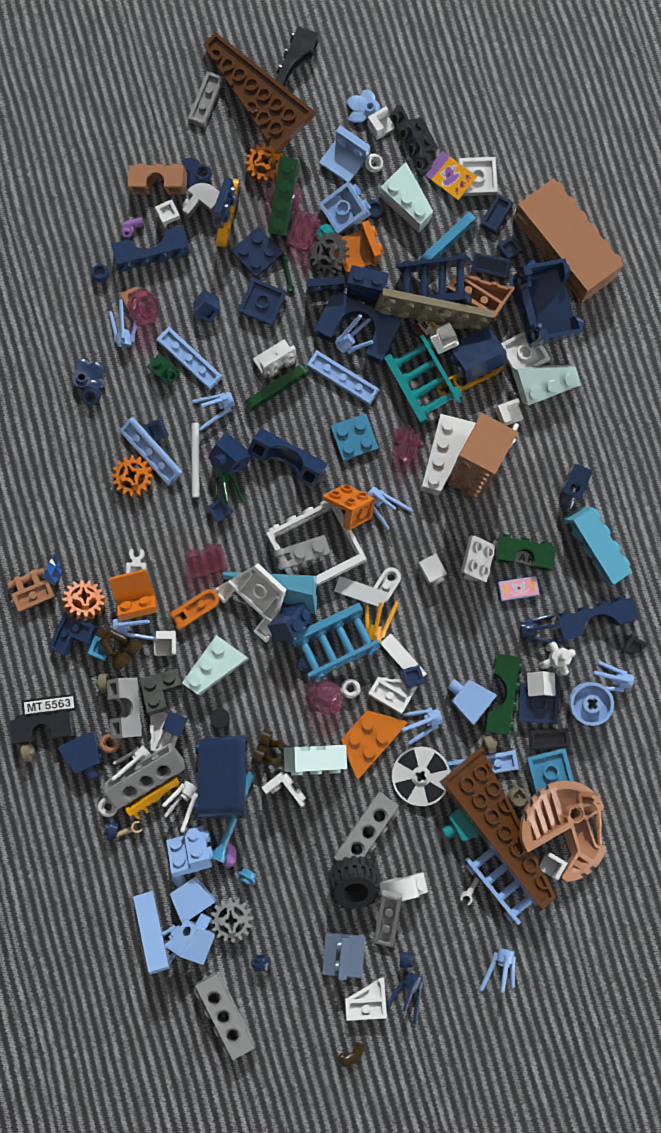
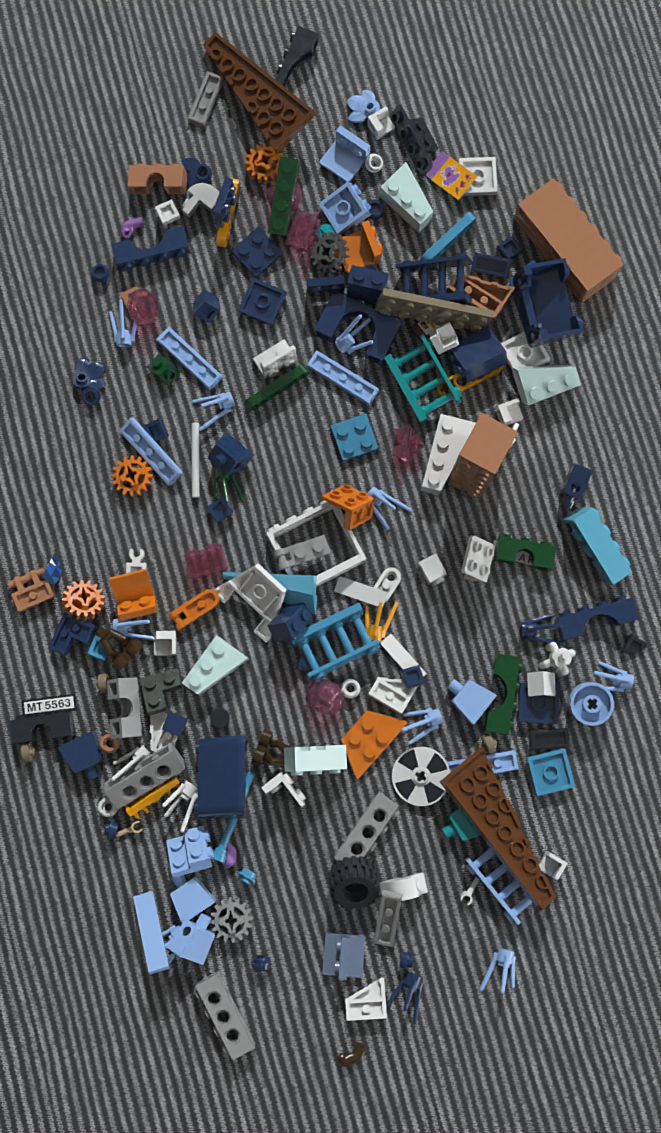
(270, 447): dark blue arch -> none
(290, 287): dark green hinge -> none
(496, 214): dark blue tile -> none
(517, 797): dark tan tile -> none
(518, 588): bright pink tile -> none
(551, 816): nougat piece -> none

